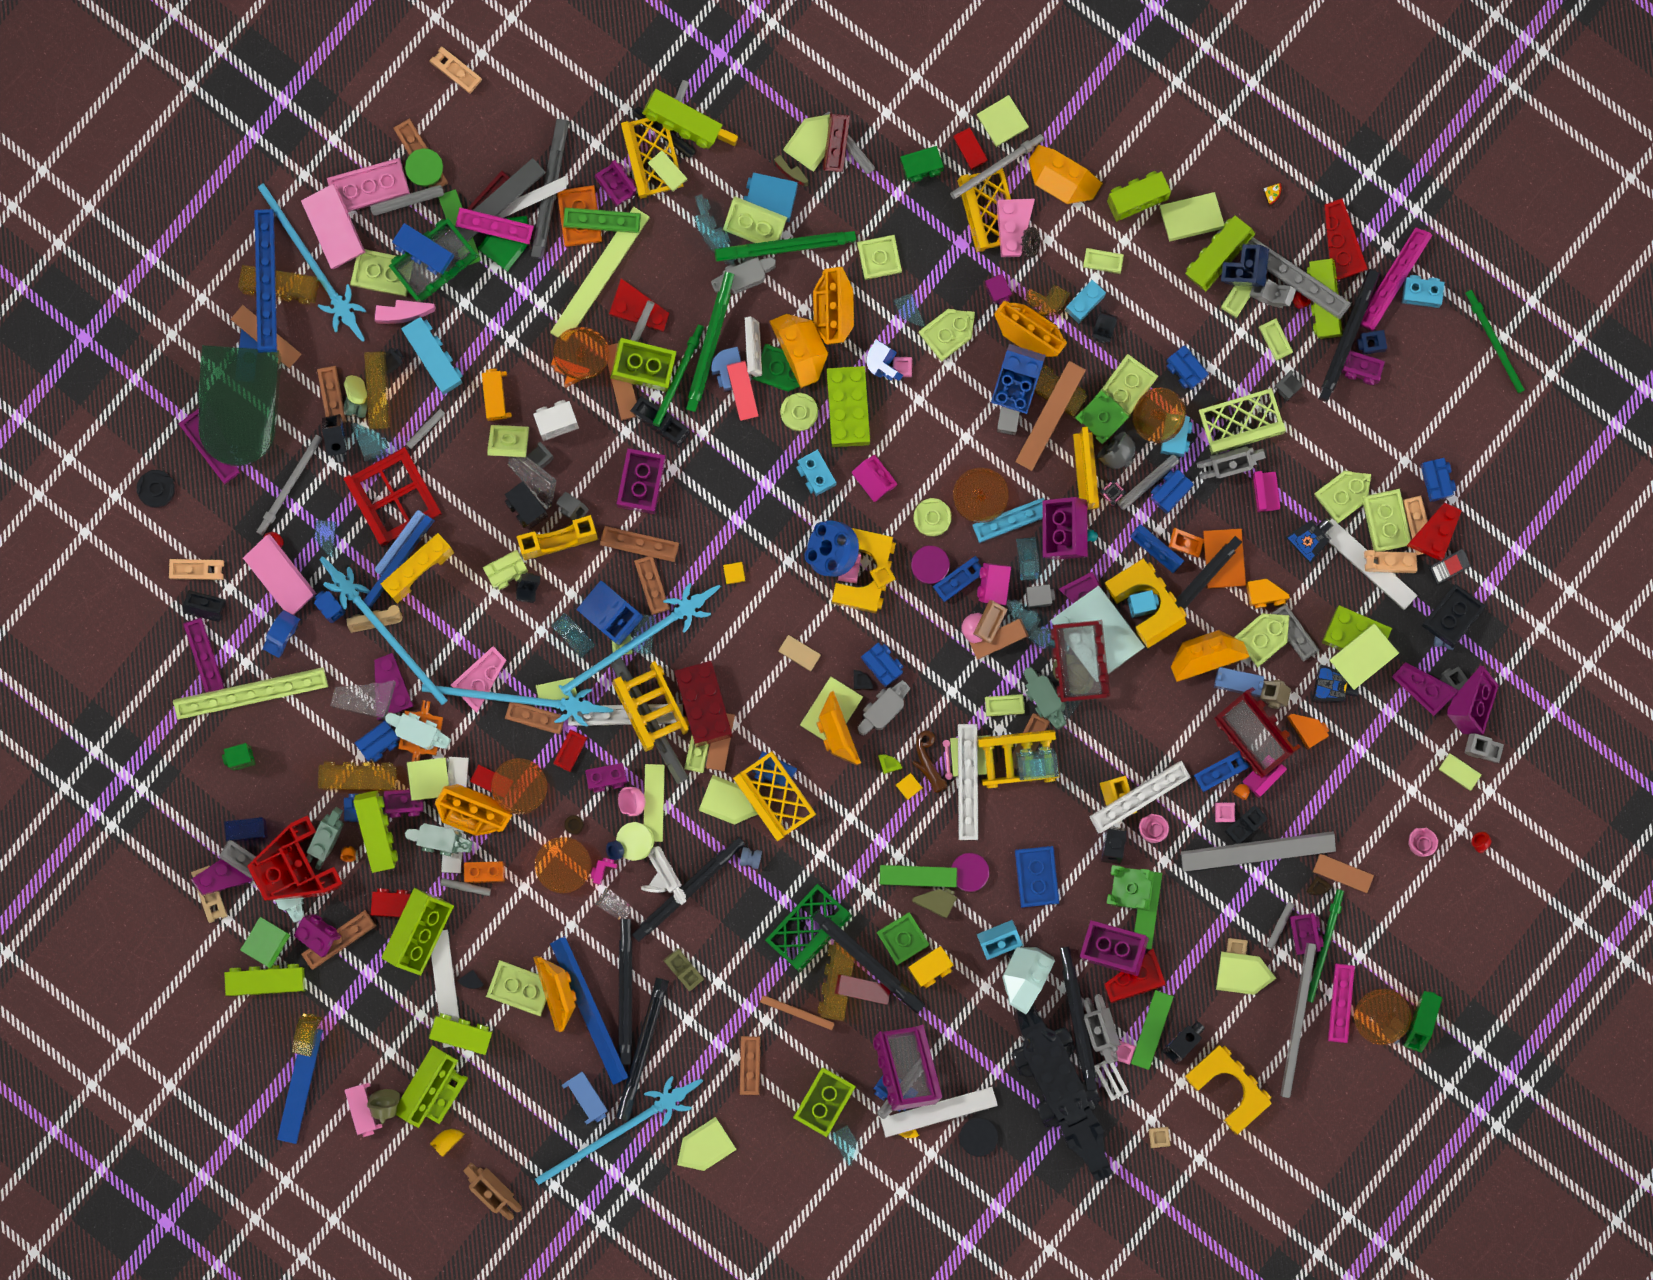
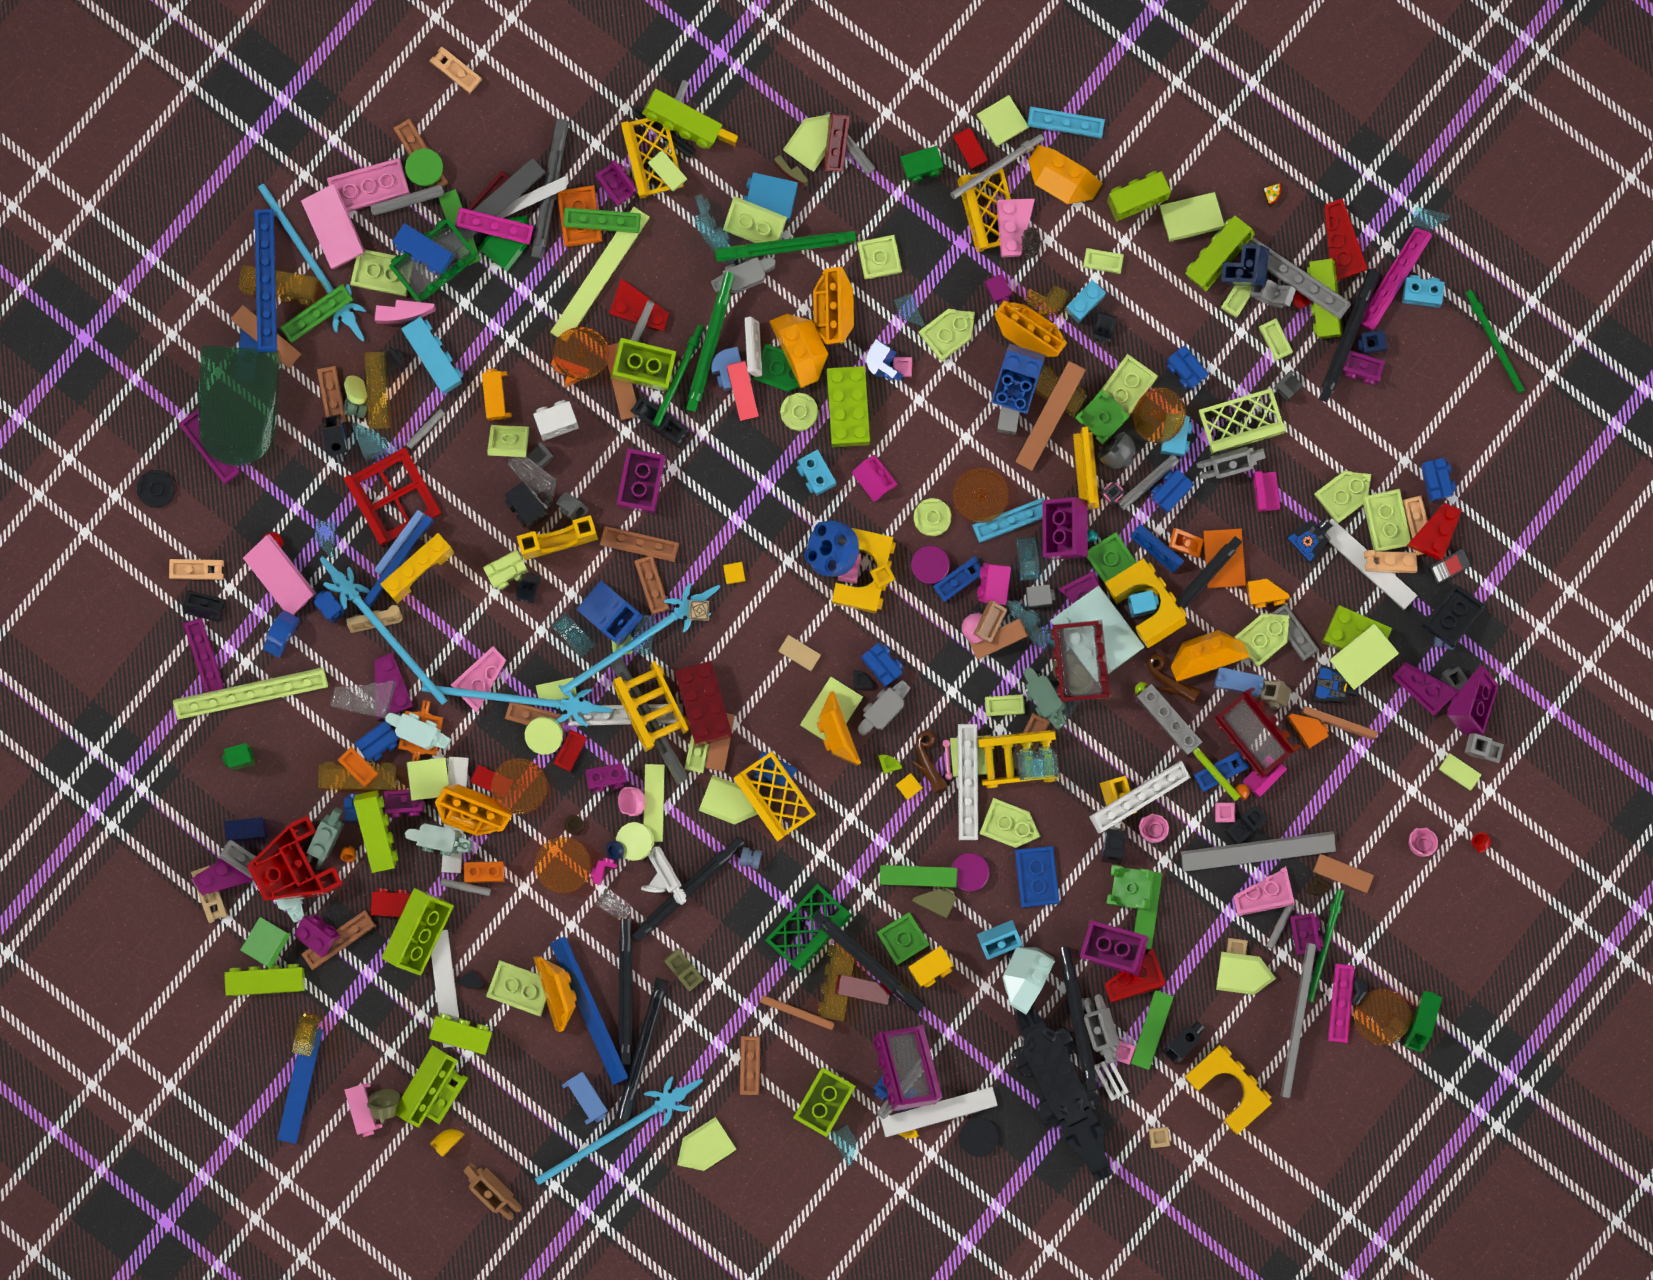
(269, 517): light grey bar -> none
(317, 313): none -> bright green tile
(358, 767): none -> orange tile
(543, 735): none -> yellowish green tile
(699, 610): none -> tile
(1009, 824): none -> yellowish green tile
(1065, 122): none -> medium azure tile
(1110, 557): none -> bright green tile
(1170, 683): none -> reddish brown plant
(1178, 730): none -> light grey piece
(1266, 895): none -> bright pink wing
(1339, 723): none -> nougat tile
(1360, 989): none -> black arm
(1427, 219): none -> clear light blue tile

